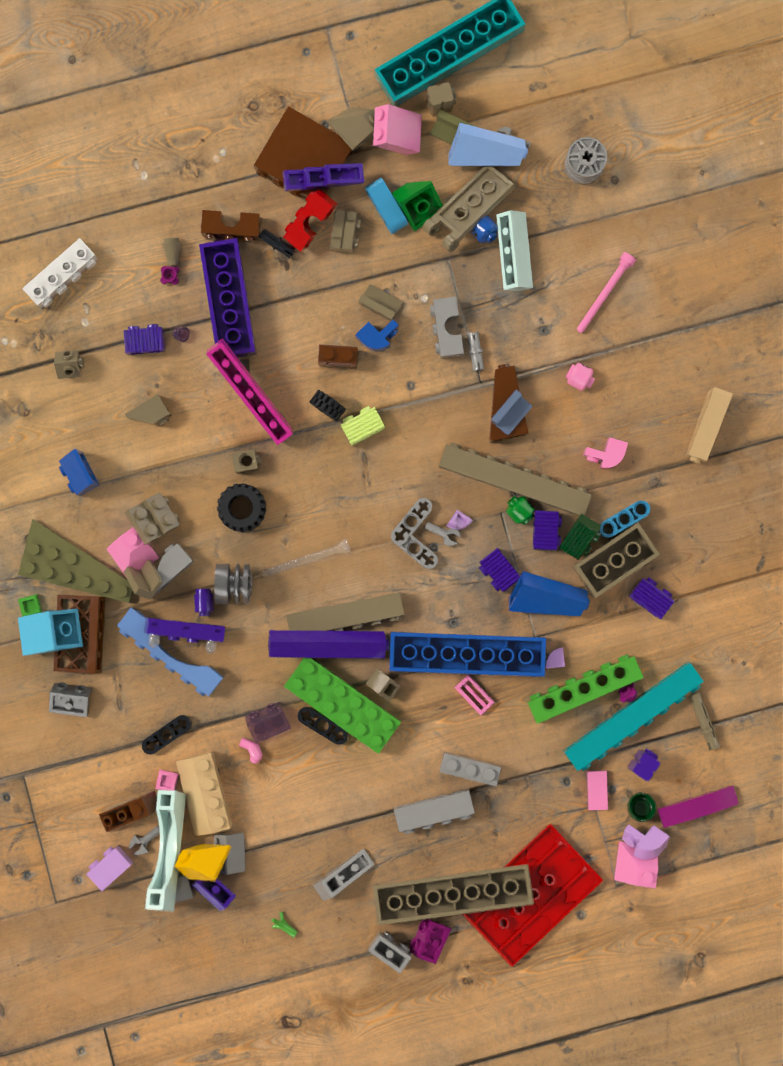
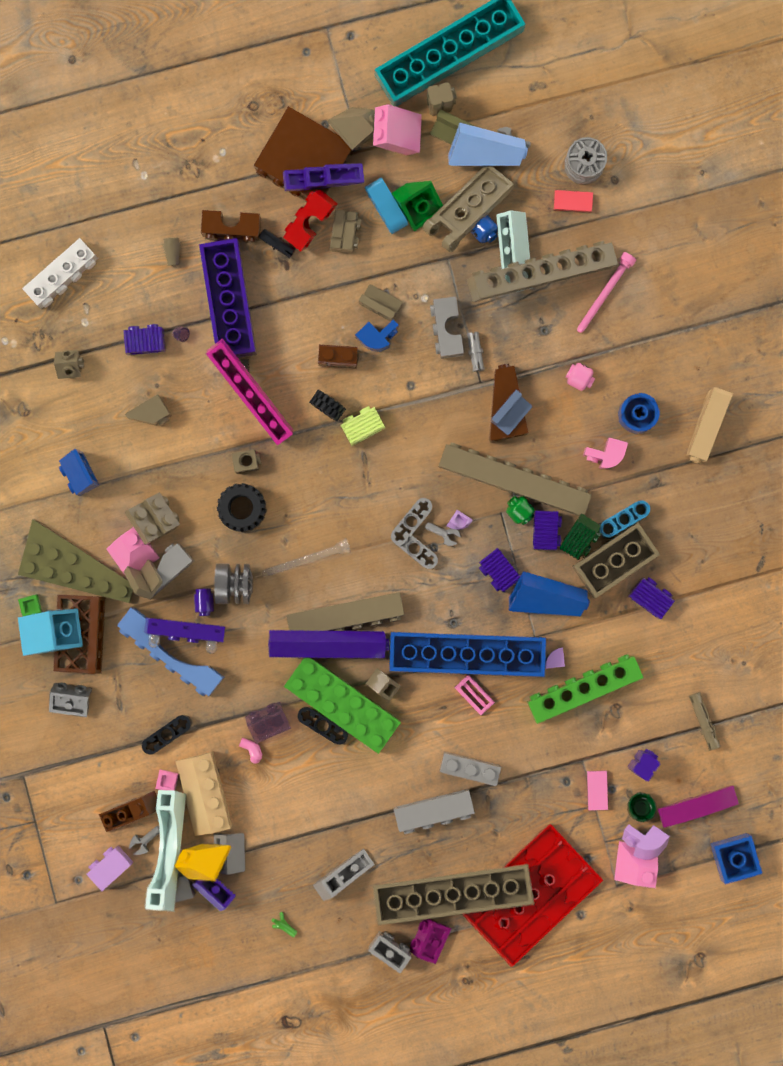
(169, 270): magenta plate -> none
(481, 290): none -> dark tan brick
(573, 201): none -> coral tile
(628, 693): magenta plate -> none
(629, 418): none -> blue brick
(632, 716): teal brick -> none
(736, 858): none -> blue brick

